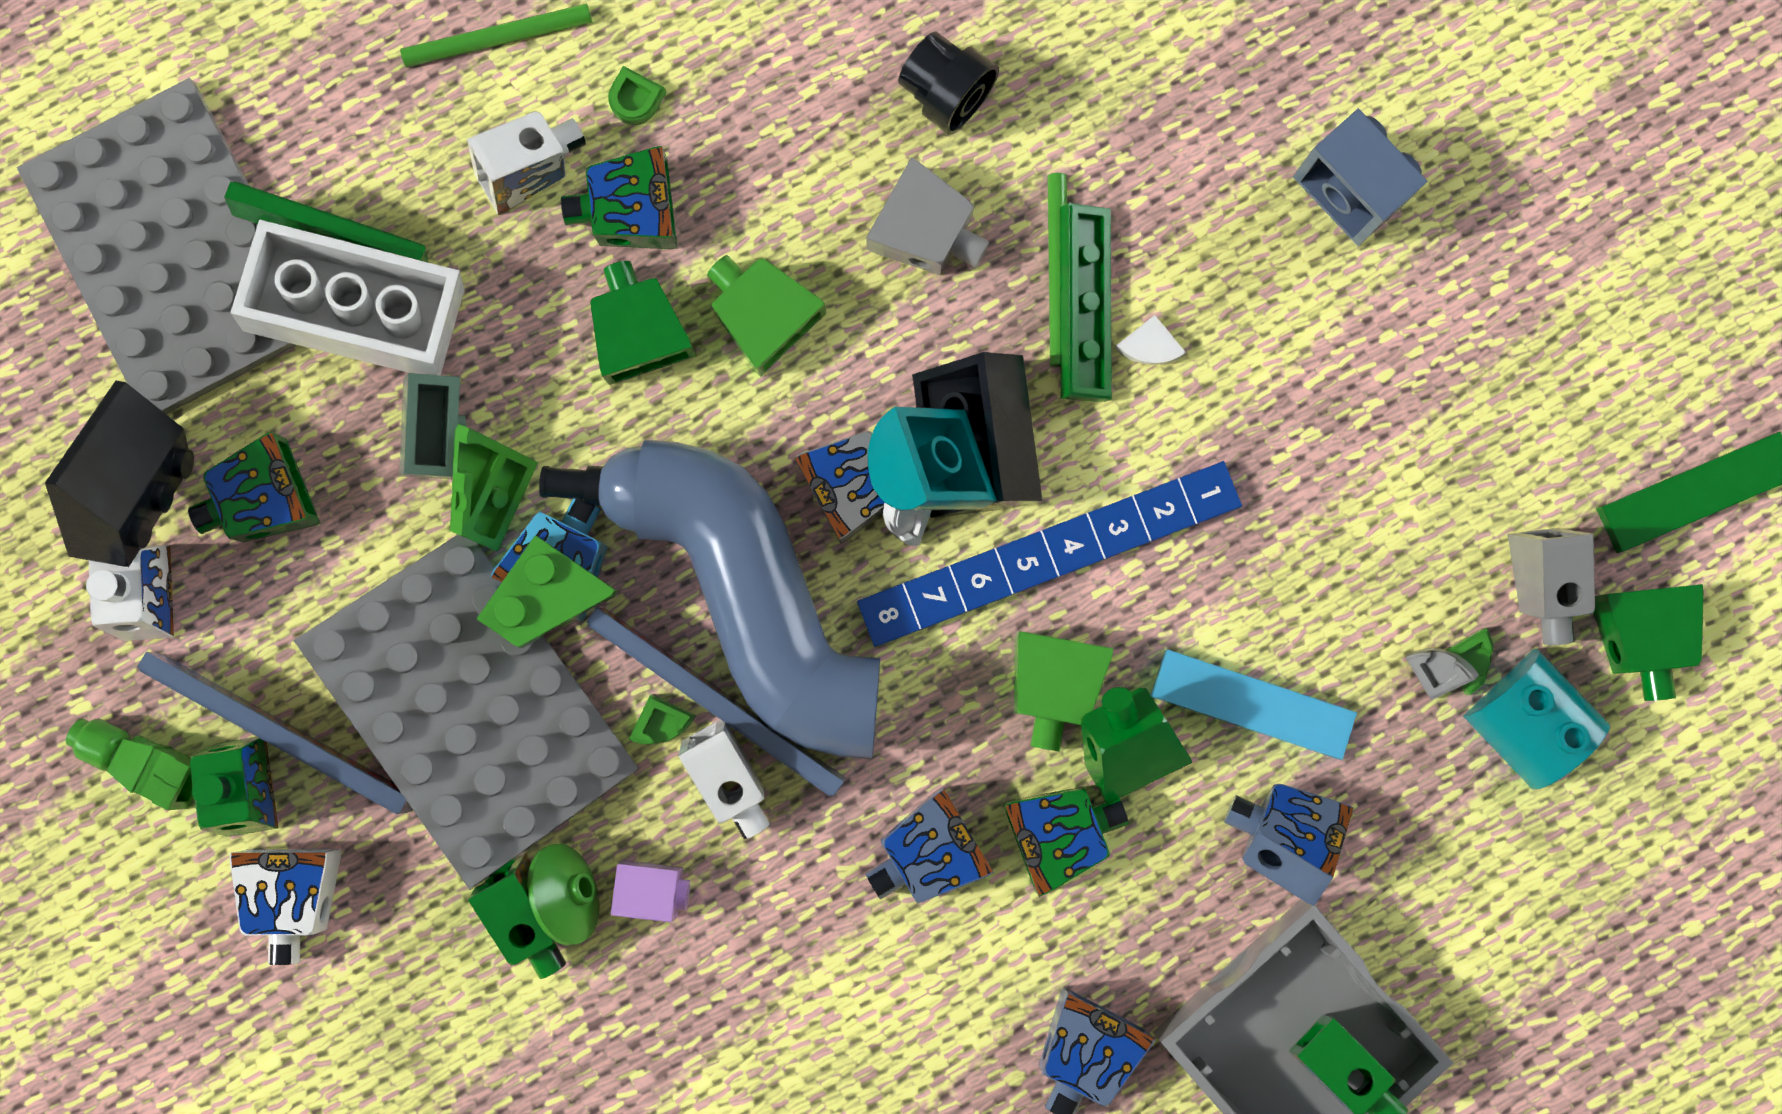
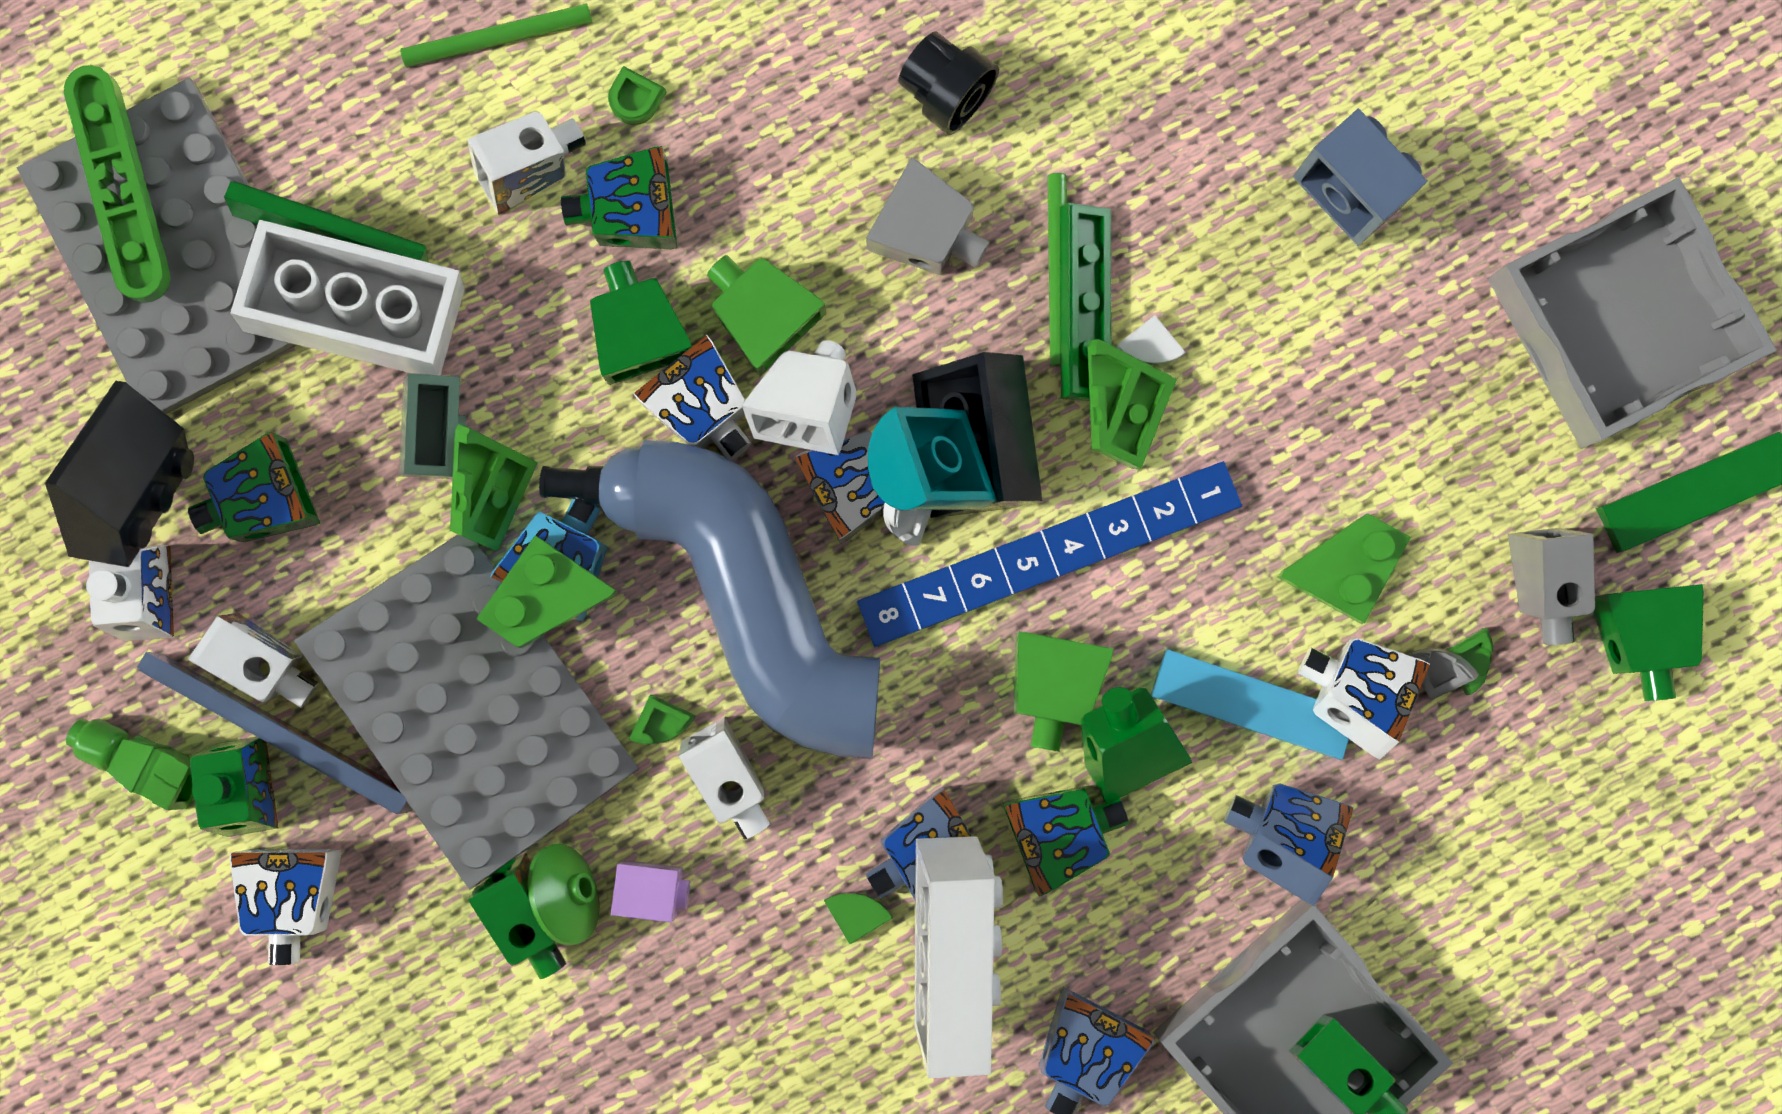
(107, 140): none -> bright green piece
(233, 654): none -> white torso
(698, 400): none -> torso
(715, 700): sand blue tile -> none
(804, 400): none -> white torso
(857, 914): none -> bright green tile
(955, 955): none -> white brick
(1124, 403): none -> bright green wing
(1350, 567): none -> bright green wing
(1365, 692): none -> torso
(1538, 722): teal brick -> none
(1630, 313): none -> light grey tile

